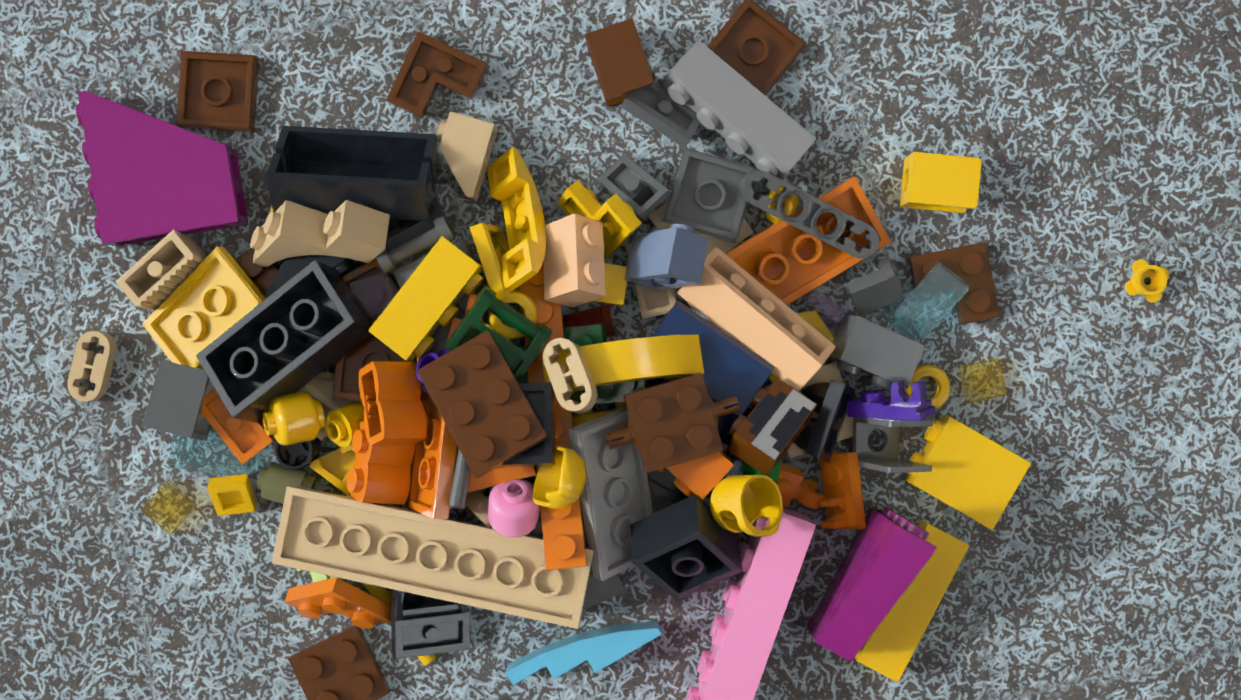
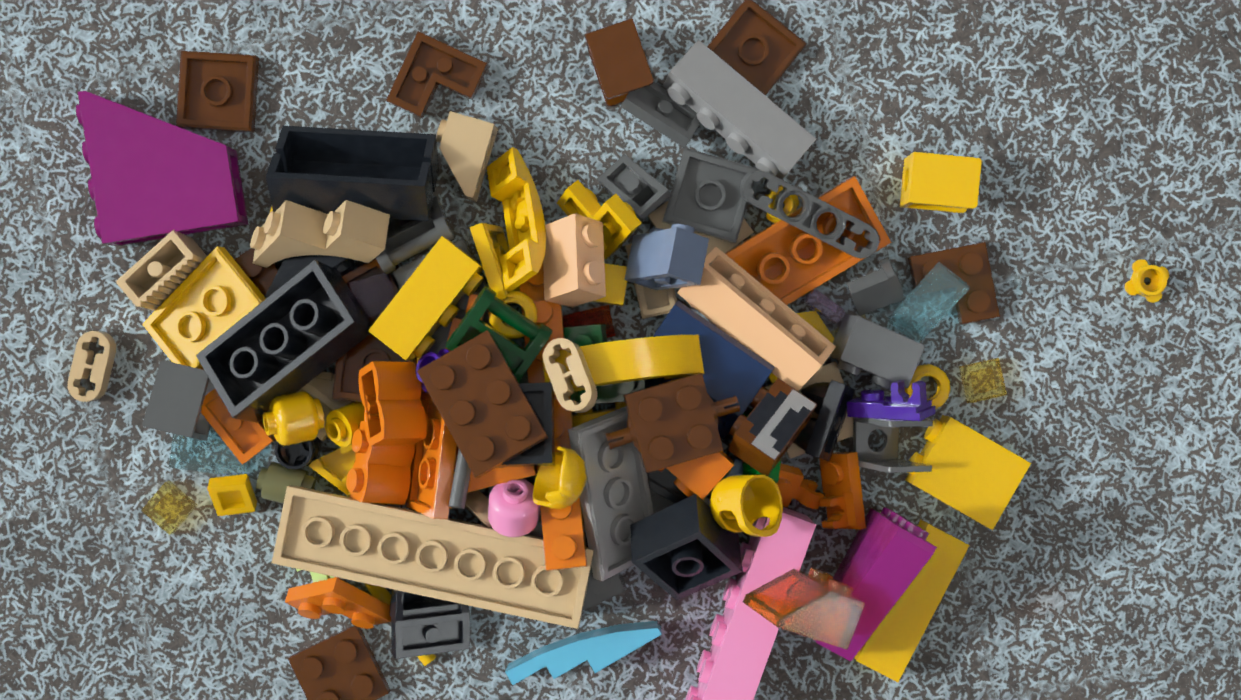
(809, 606): none -> clear orange slope

